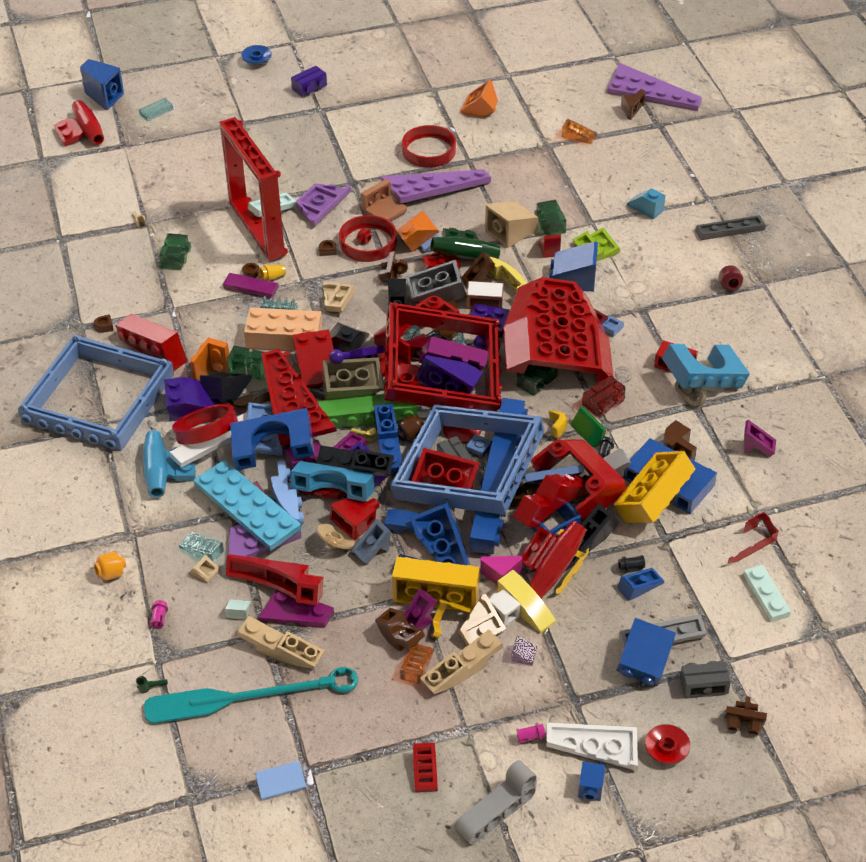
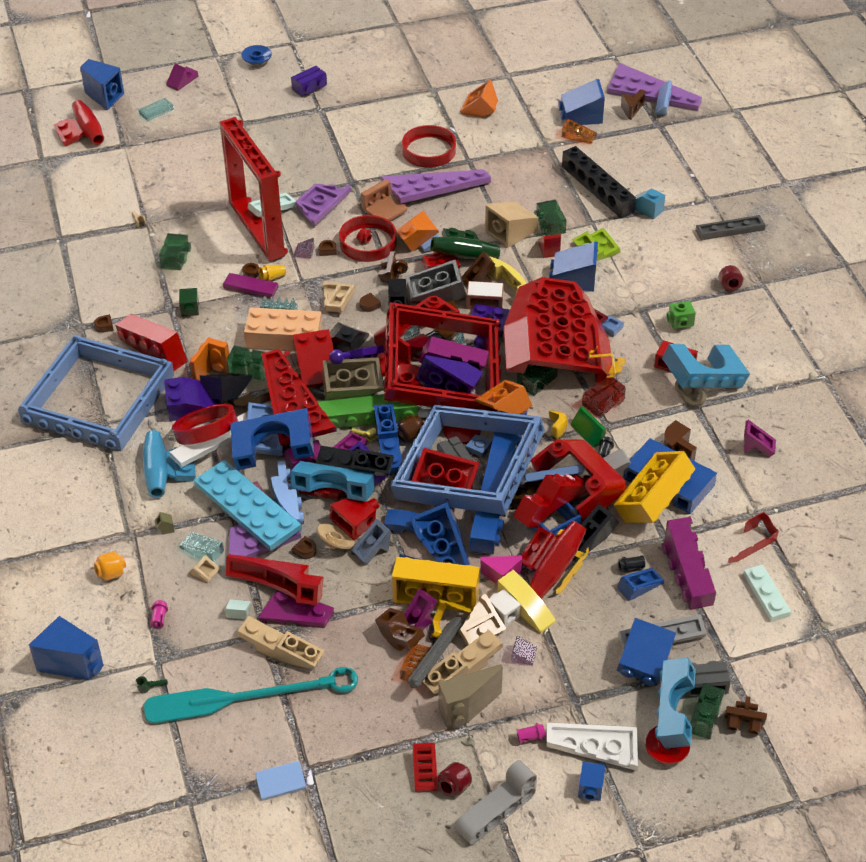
(66, 651): none -> blue slope
(164, 523): none -> olive piece
(181, 76): none -> magenta slope
(189, 302): none -> dark green brick
(305, 248): none -> slope
(305, 548): none -> reddish brown tile
(369, 302): none -> reddish brown tile
(435, 652): none -> dark grey axle
(454, 779): none -> dark red head
(468, 695): none -> dark tan slope
(506, 397): none -> orange slope
(583, 104): none -> blue slope
(598, 182): none -> black brick
(616, 365): none -> yellow piece
(663, 98): none -> light blue slope
(676, 679): none -> dark azure arch
(681, 315): none -> bright green brick
(688, 563): none -> magenta wedge
(707, 711): none -> clear green piece

